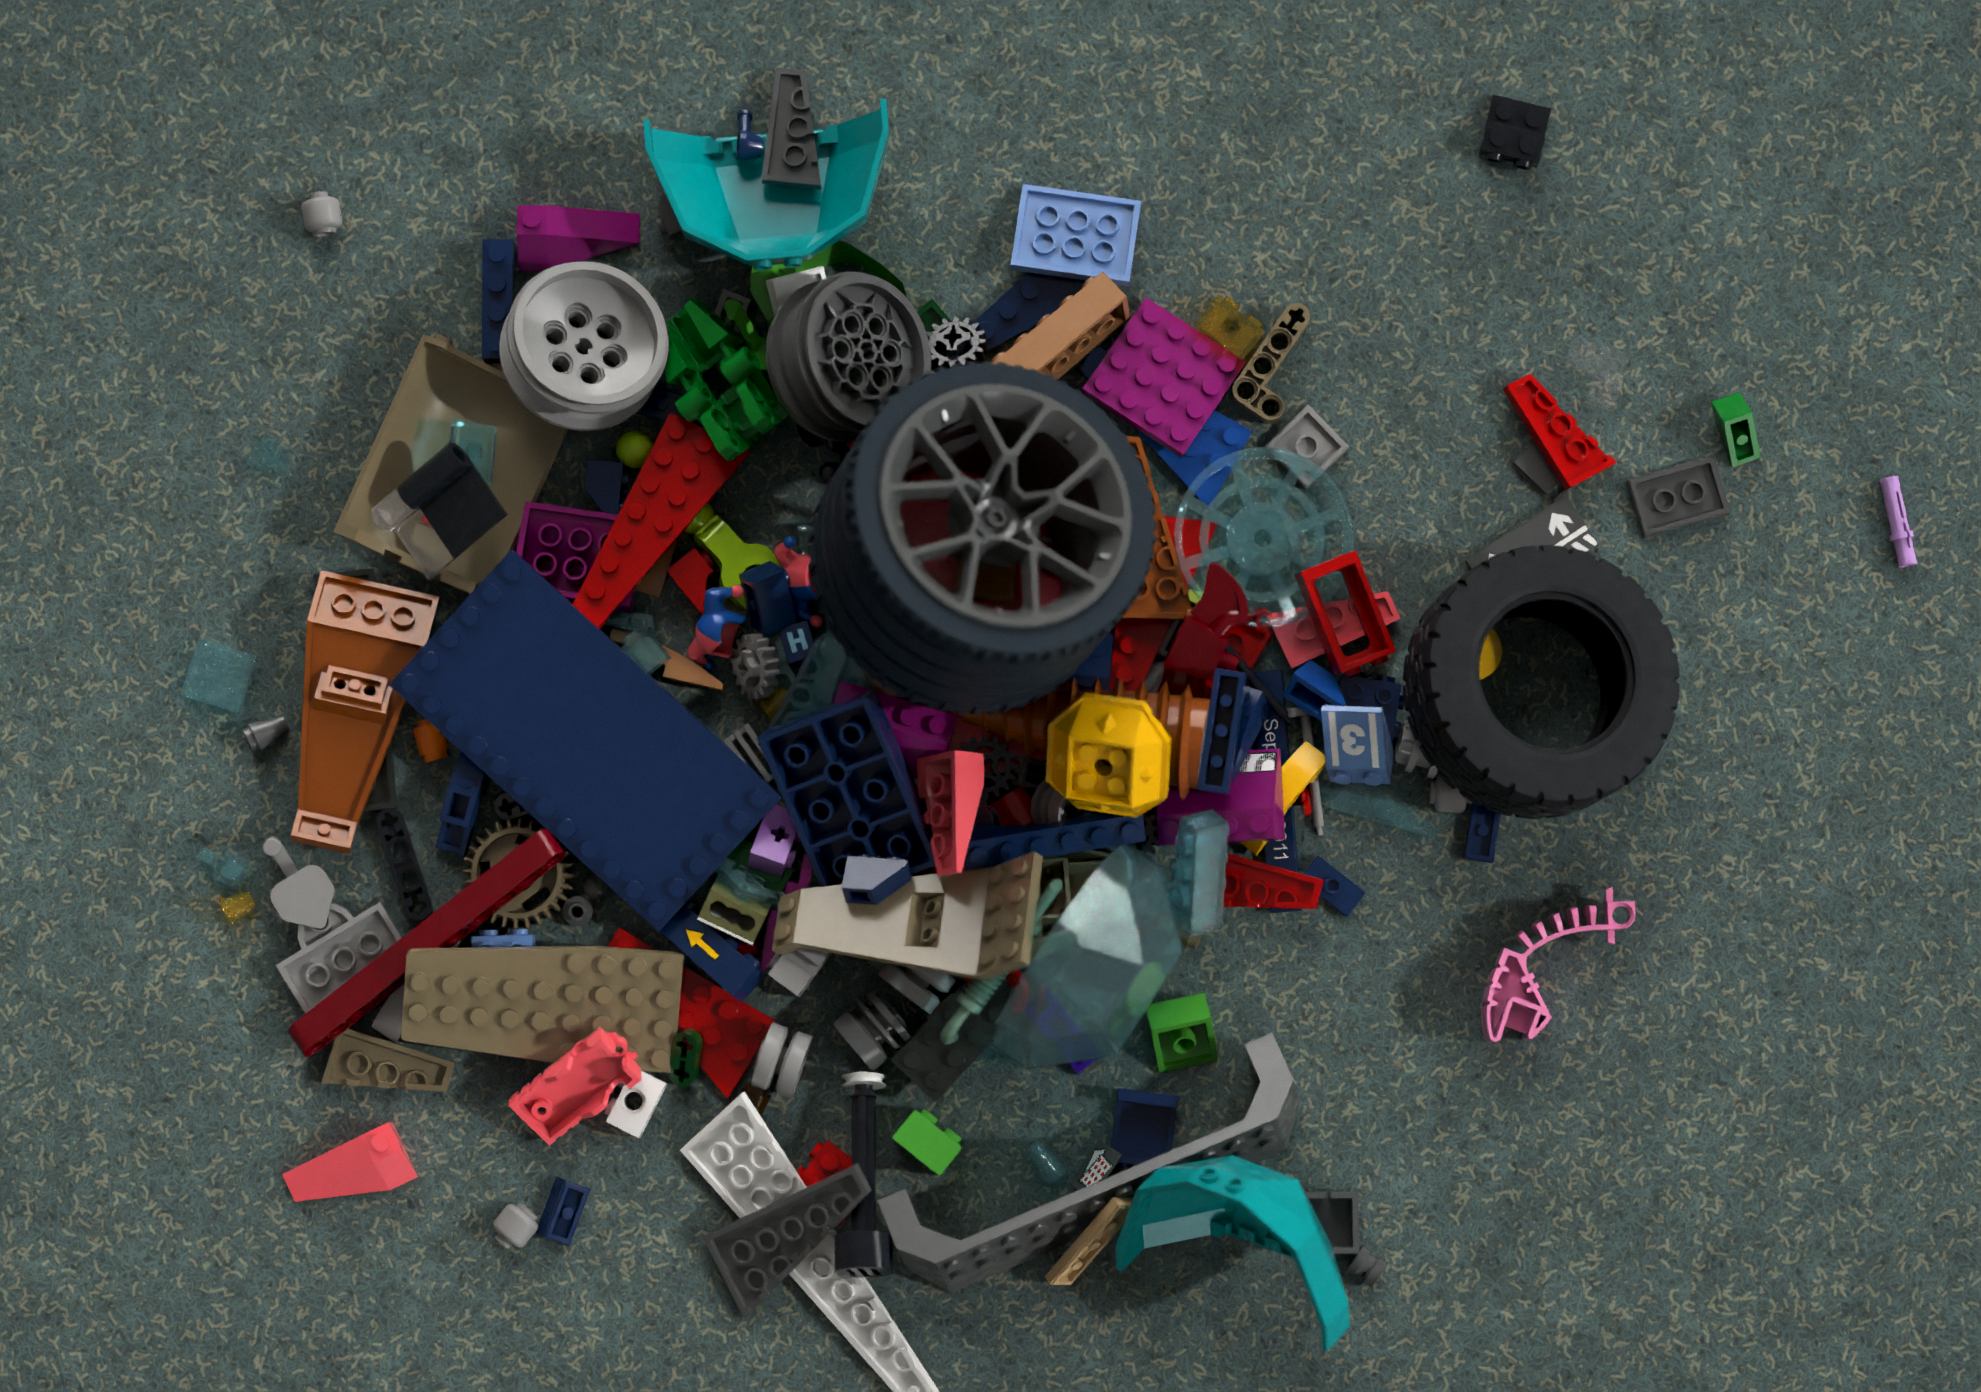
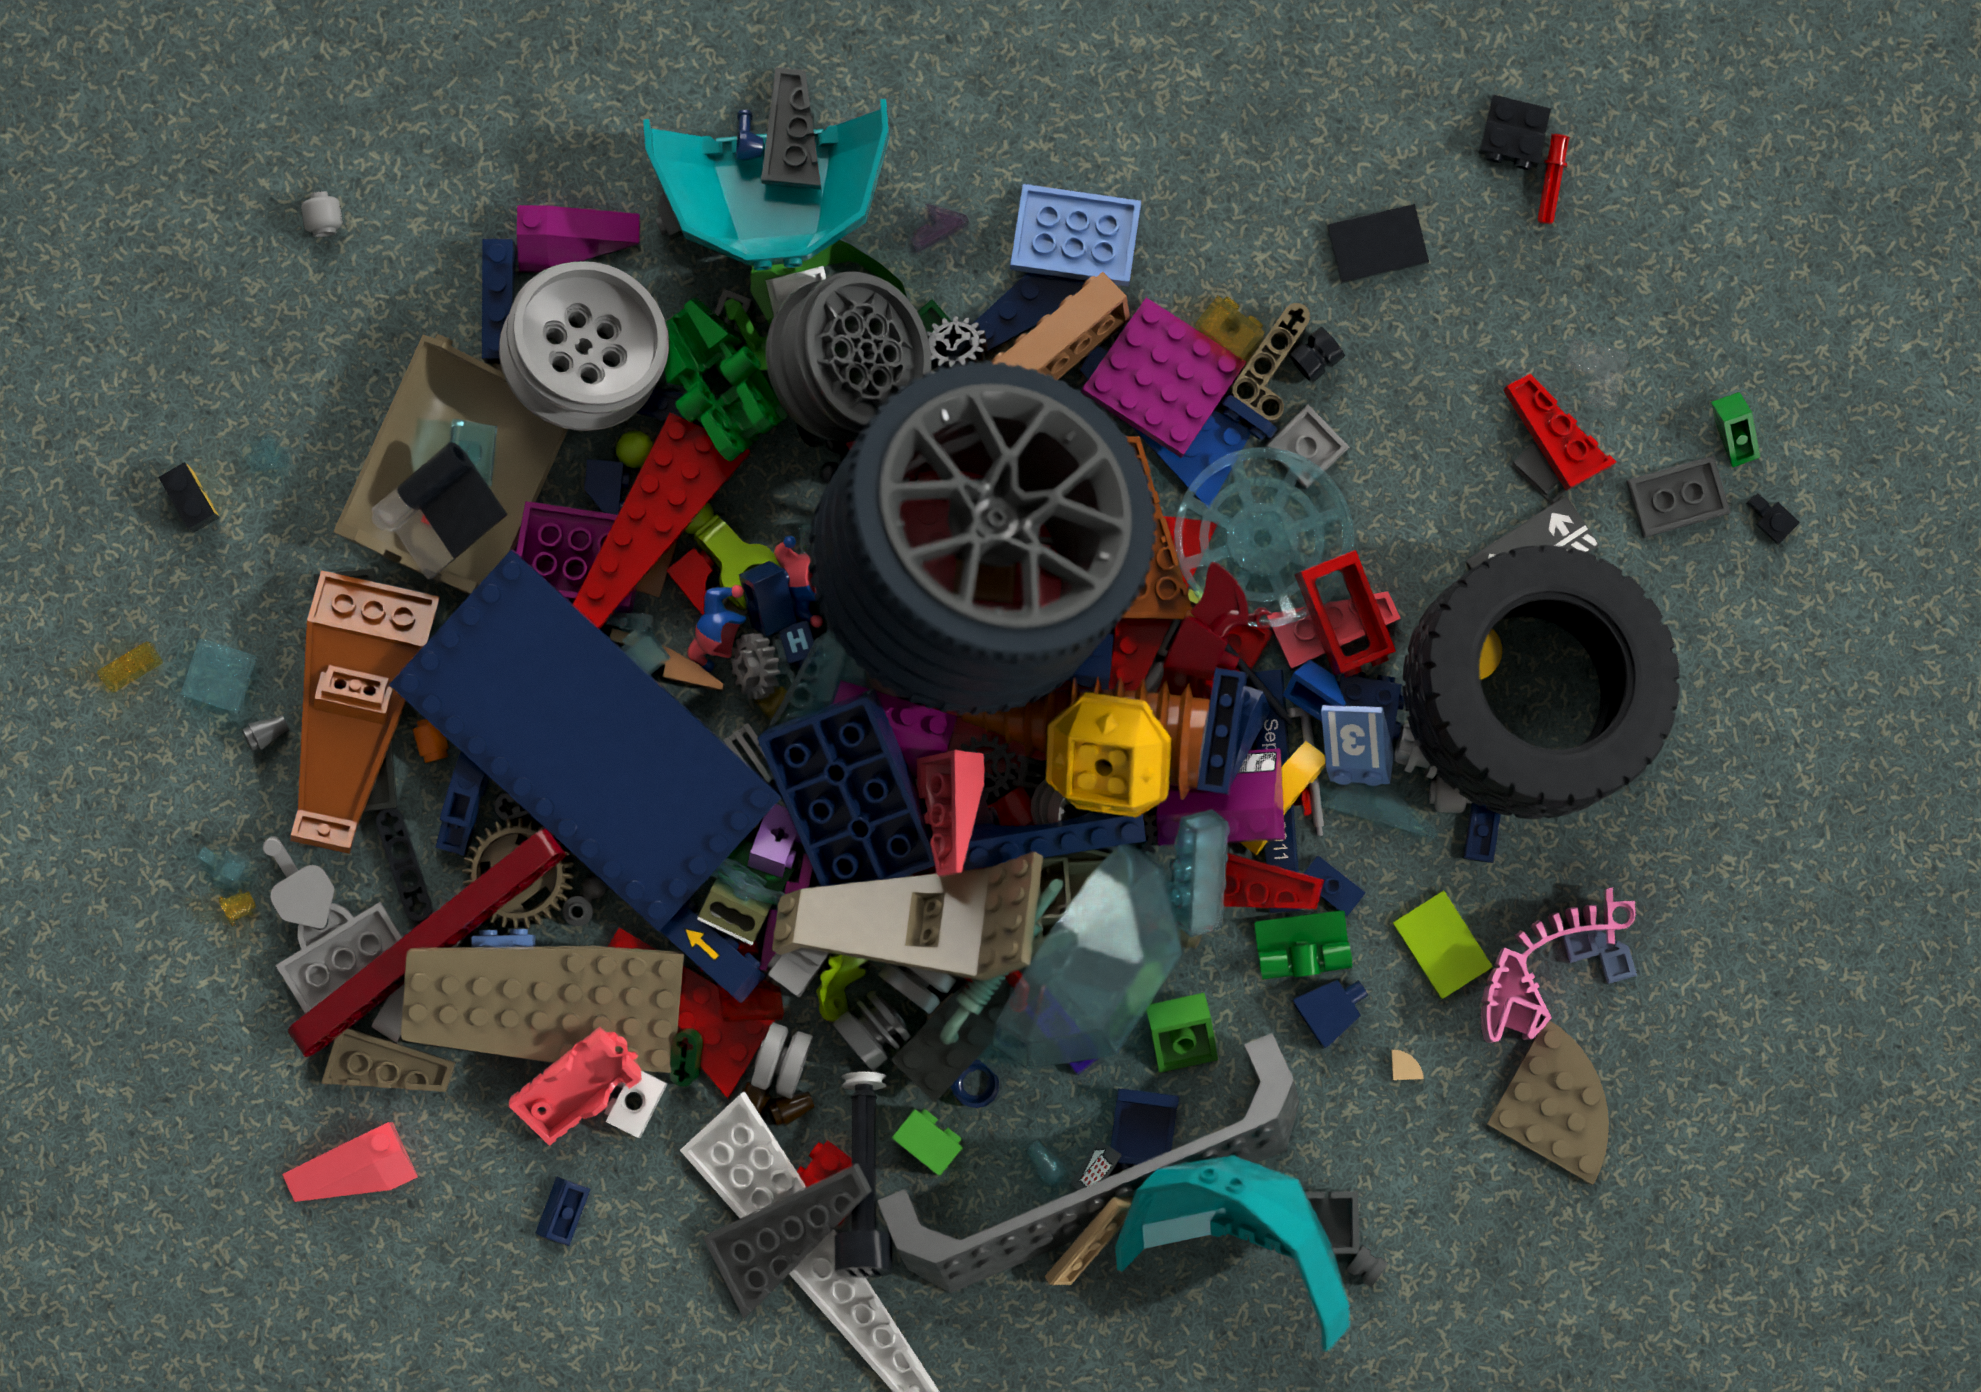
(130, 666): none -> clear yellow slope
(189, 497): none -> black brick
(515, 1225): light grey head -> none
(760, 1004): none -> clear red wing
(786, 1110): none -> dark brown cone
(833, 982): none -> lime plant
(873, 879): slope -> none
(946, 224): none -> clear purple slope
(980, 1100): none -> dark blue piece
(1258, 425): none -> dark blue plate
(1303, 945): none -> green panel
(1316, 354): none -> black wheel
(1330, 1009): none -> dark blue torso
(1378, 243): none -> black tile
(1405, 1066): none -> tan tile
(1442, 945): none -> lime tile
(1553, 175): none -> red axle
(1557, 1105): none -> dark tan plate
(1615, 959): none -> sand blue tile
(1774, 520): none -> black plate
(1898, 522): lavender pin -> none

